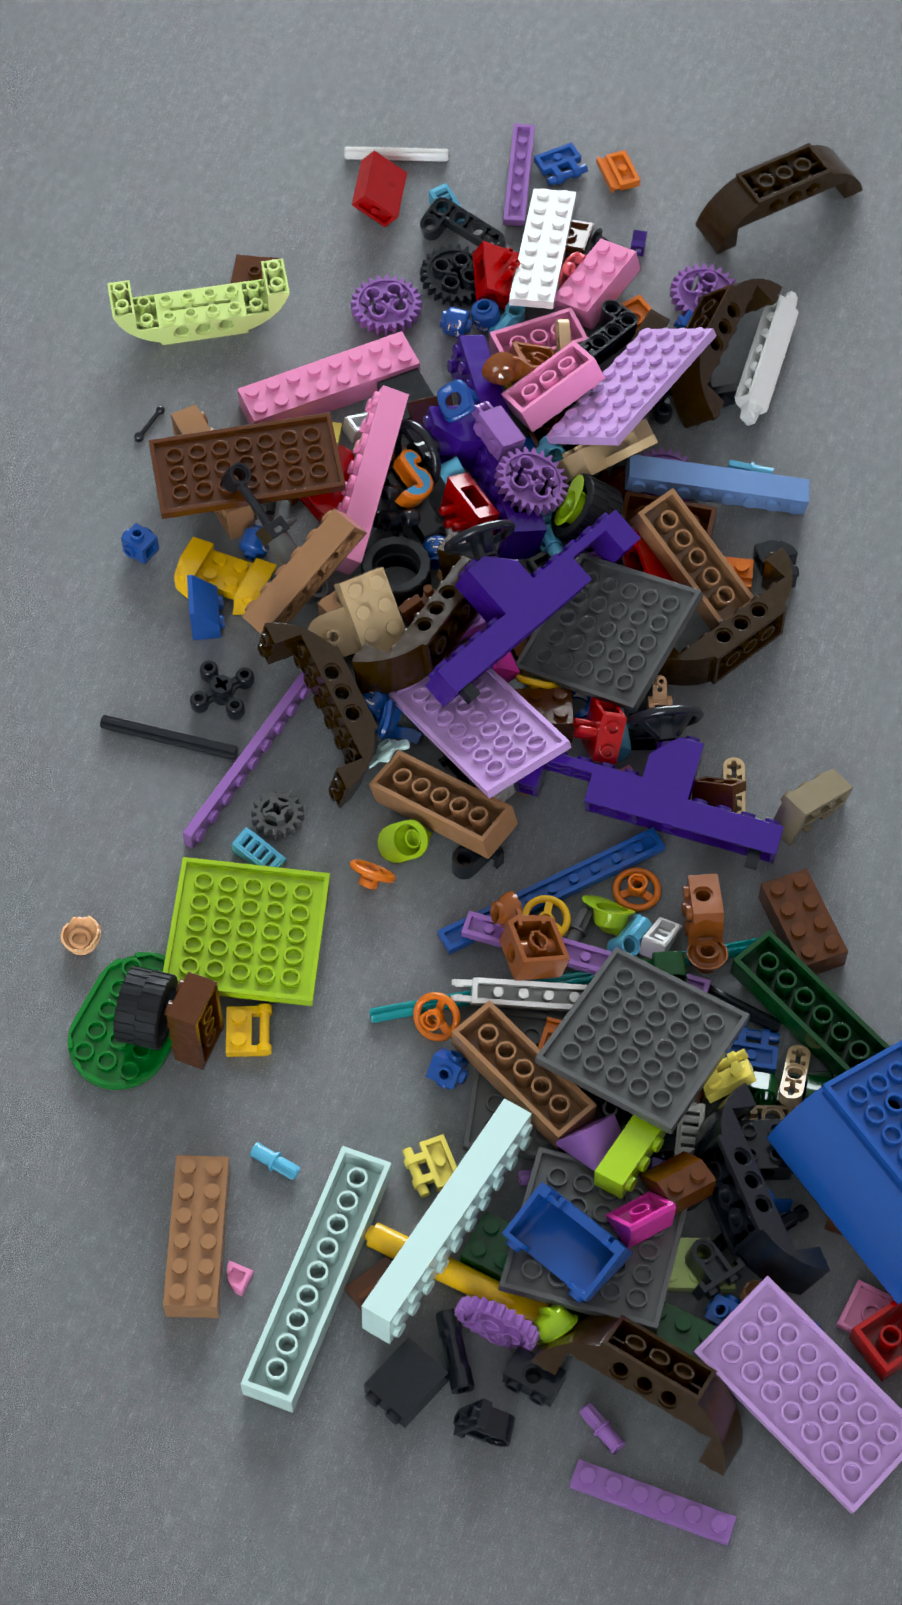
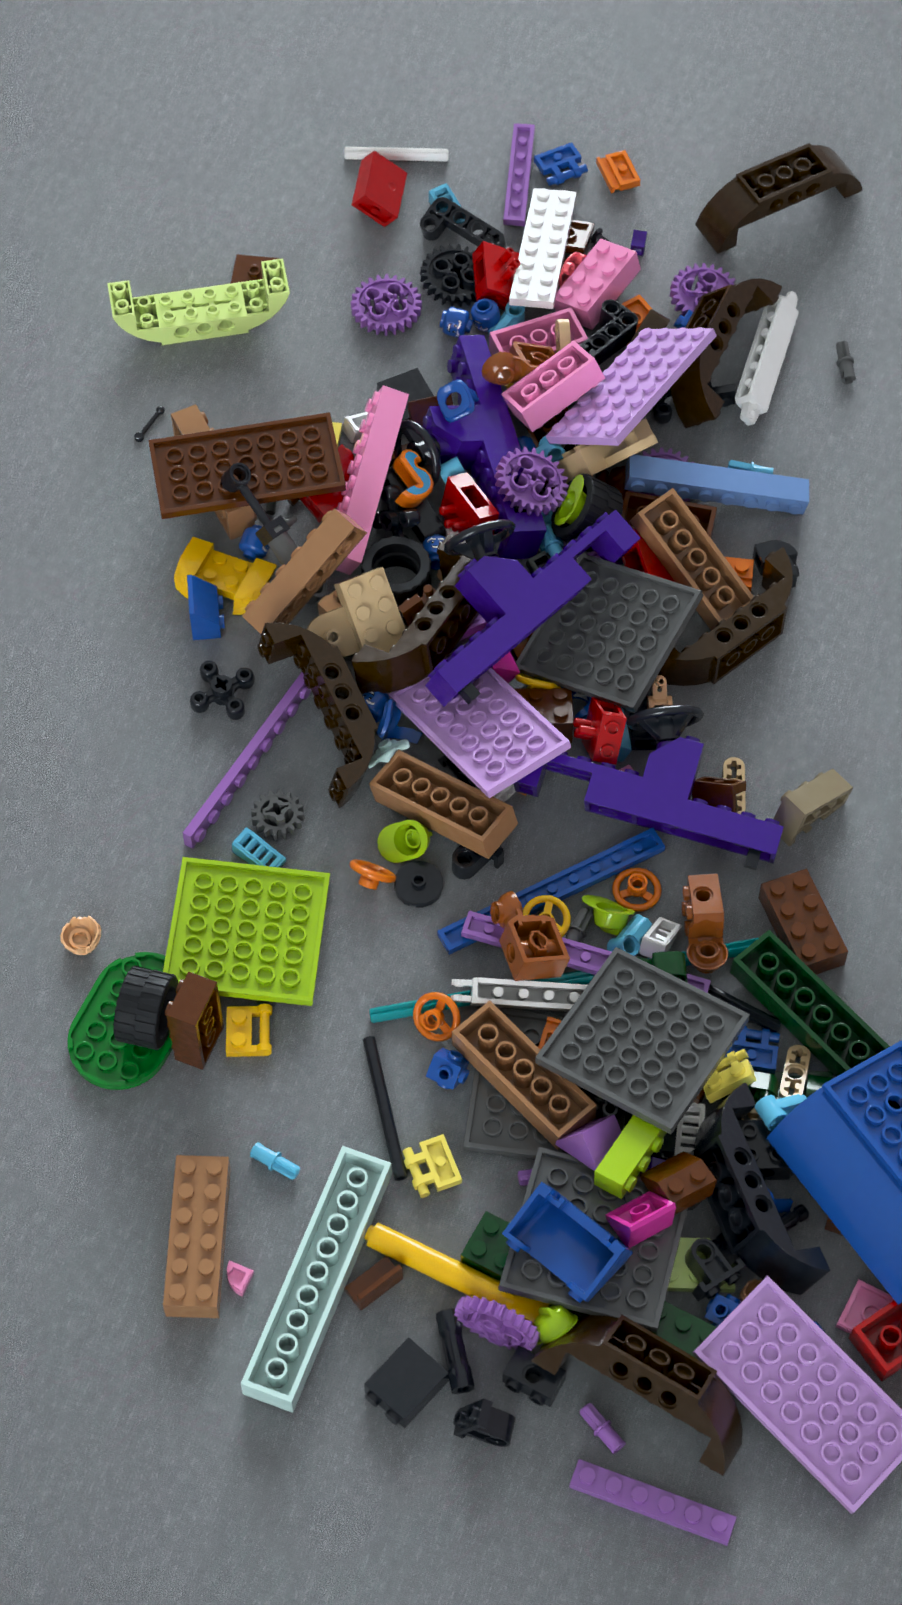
(139, 543): blue brick -> none
(169, 737): black axle -> none
(327, 382): bright pink brick -> none
(384, 1108): none -> black piece
(418, 894): none -> black plate
(446, 1222): light aqua brick -> none
(497, 430): medium lavender brick -> none
(774, 1110): none -> medium azure piece
(845, 362): none -> dark grey axle

